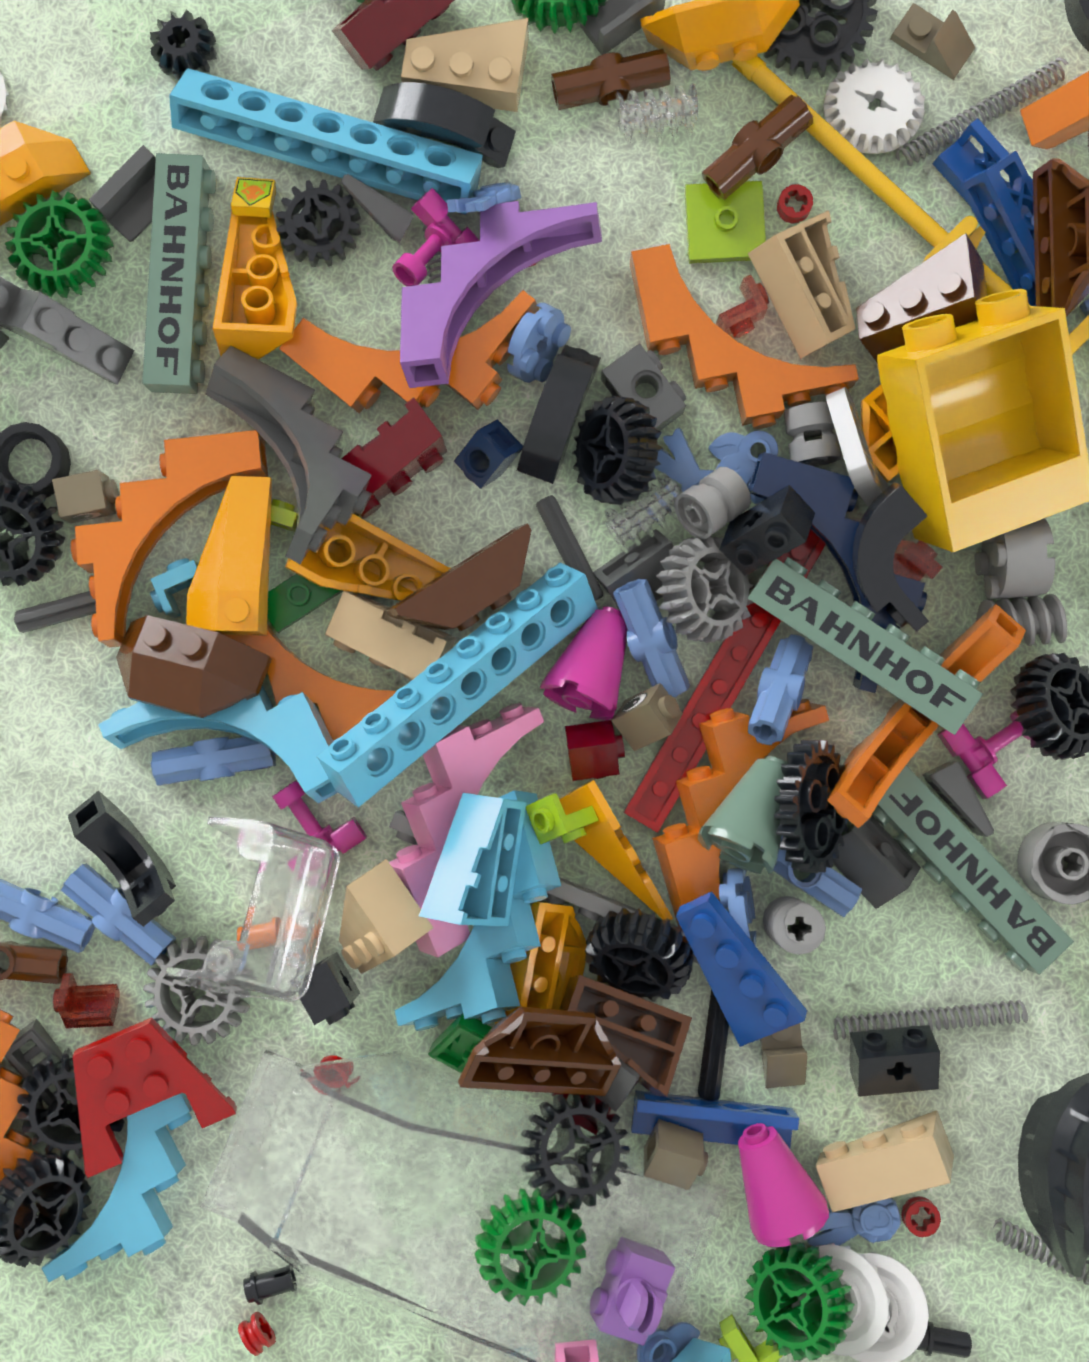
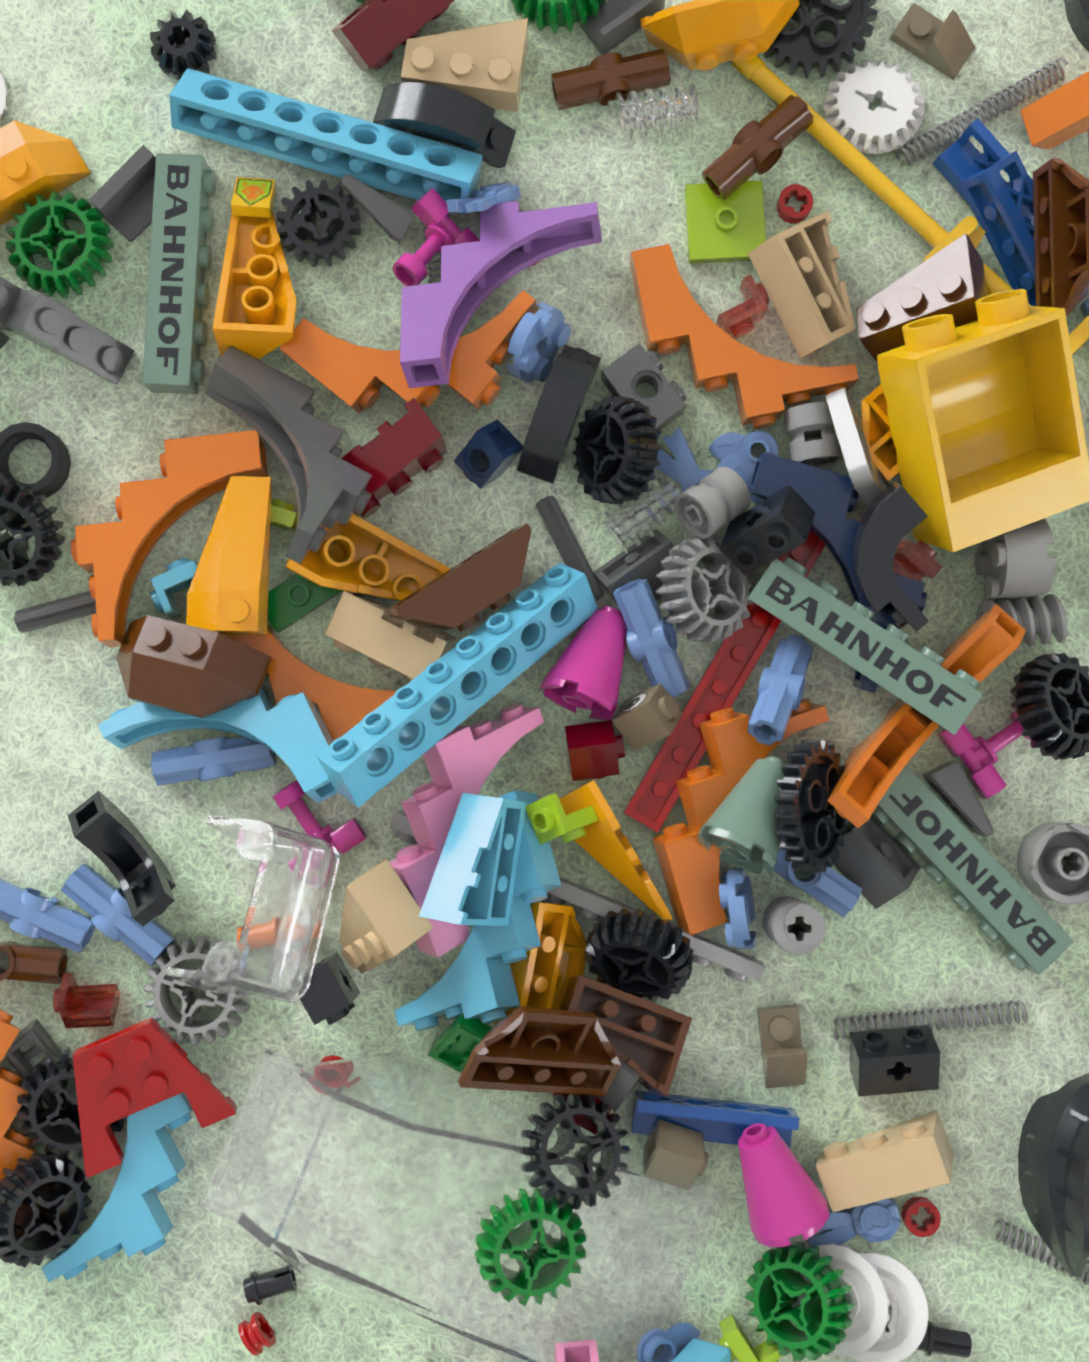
(85, 496): dark tan brick -> none
(632, 1291): medium lavender brick -> none
(713, 1052): black axle -> none
(741, 978): blue wing -> none

